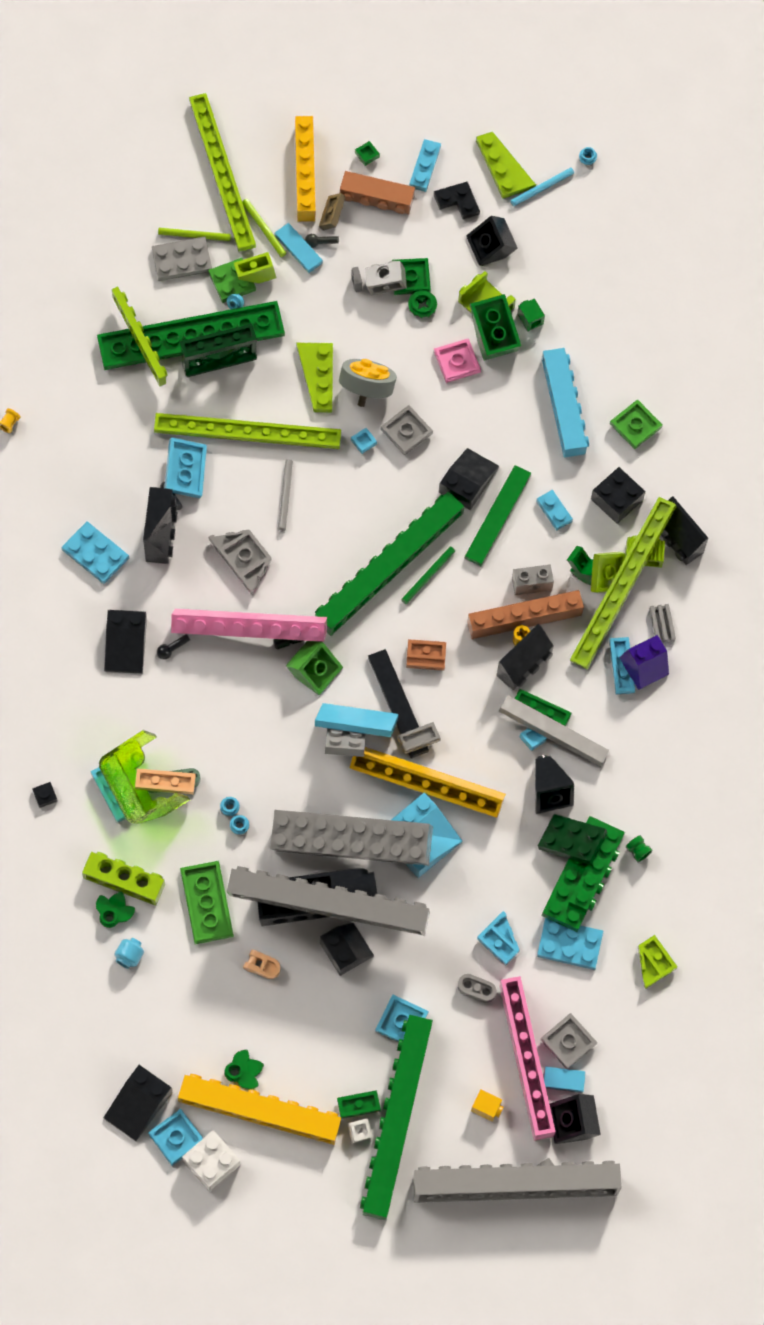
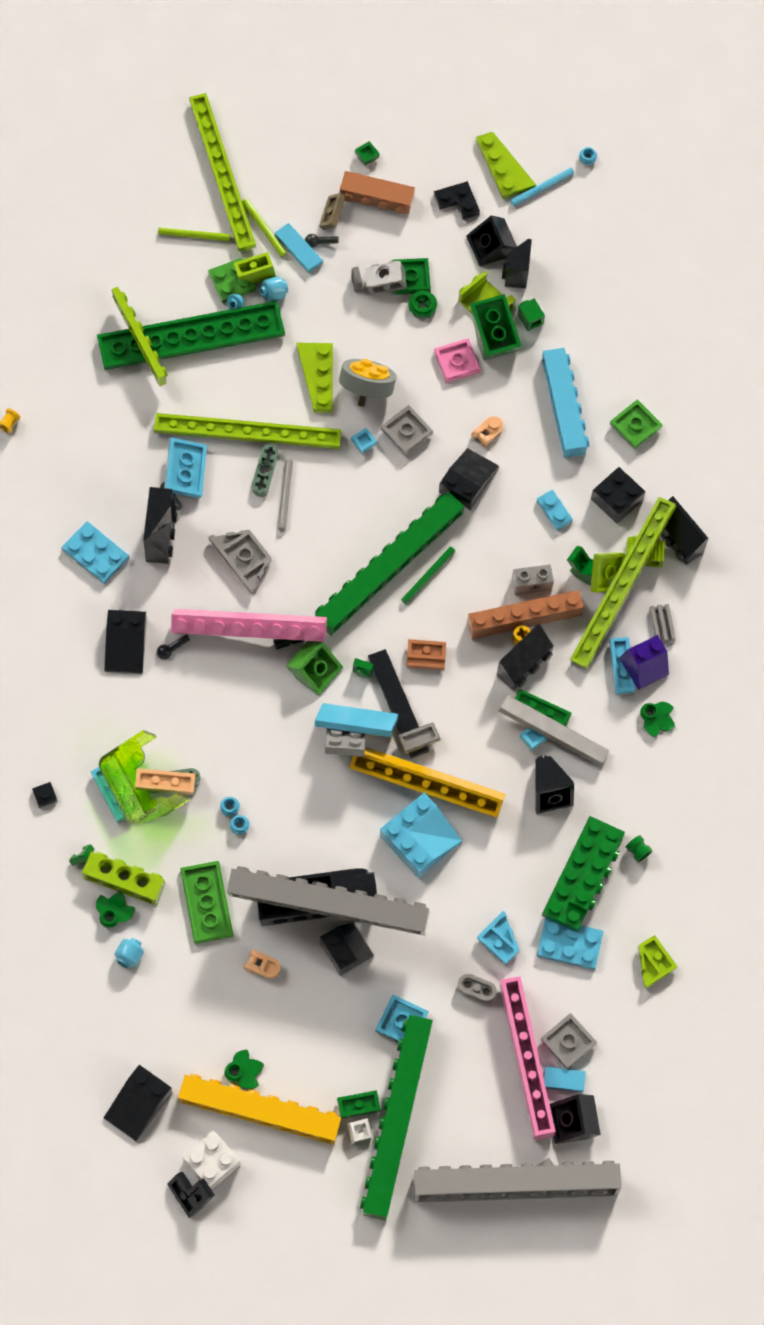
(83, 856): none -> green tile
(175, 1136): medium azure tile -> none
(181, 258): light grey plate -> none
(190, 1197): none -> black plate
(218, 350): dark green fence -> none
(266, 477): none -> sand green beam
(274, 289): none -> medium azure head
(305, 168): yellow brick -> none
(351, 837): light grey brick -> none
(362, 668): none -> green plate
(425, 165): medium azure plate -> none
(487, 1105): yellow brick -> none
(492, 426): none -> light nougat plate
(497, 515): green tile -> none
(516, 268): none -> black slope
(572, 839): dark green plate -> none
(659, 720): none -> green plate

